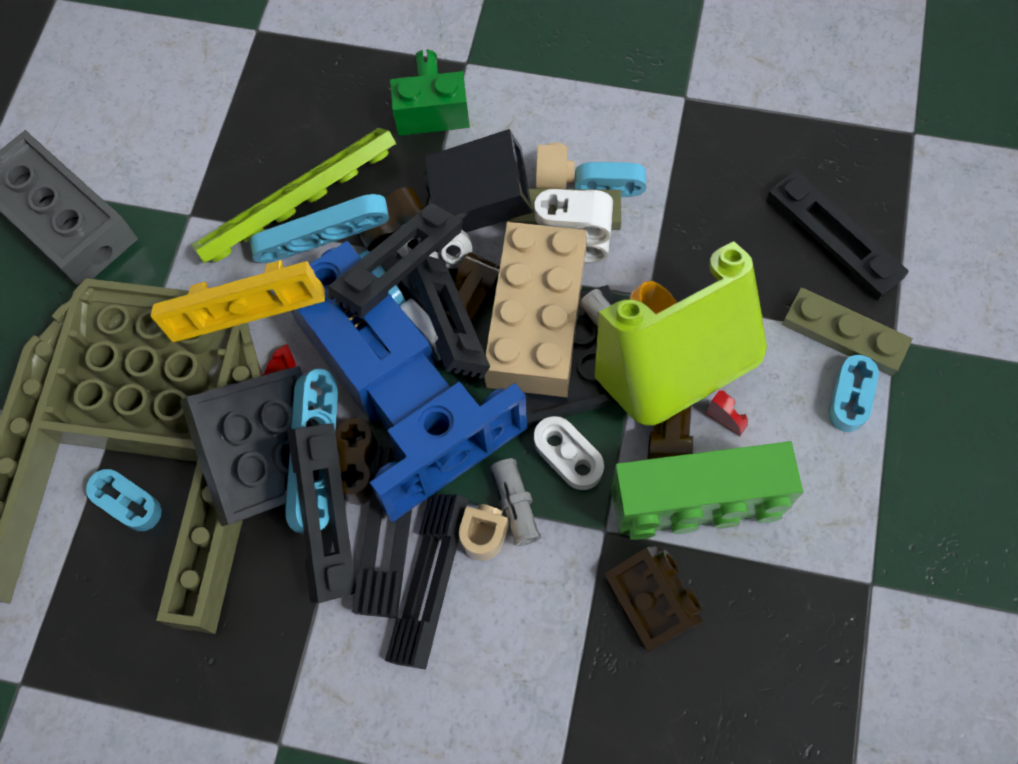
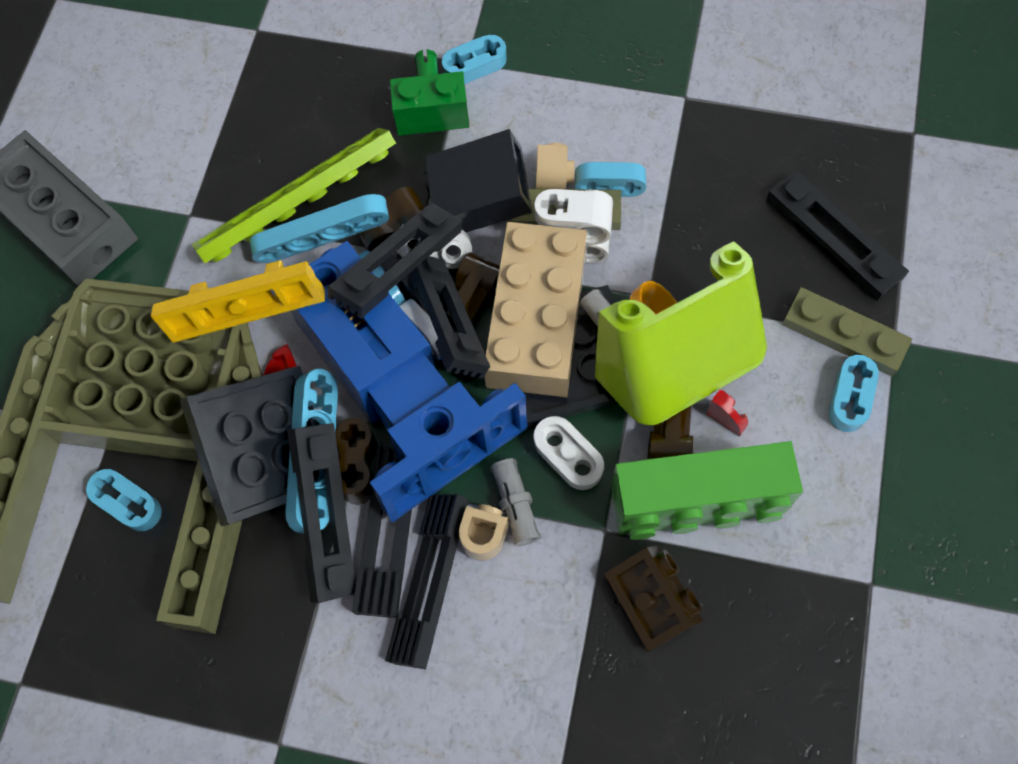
(474, 59): none -> medium azure beam

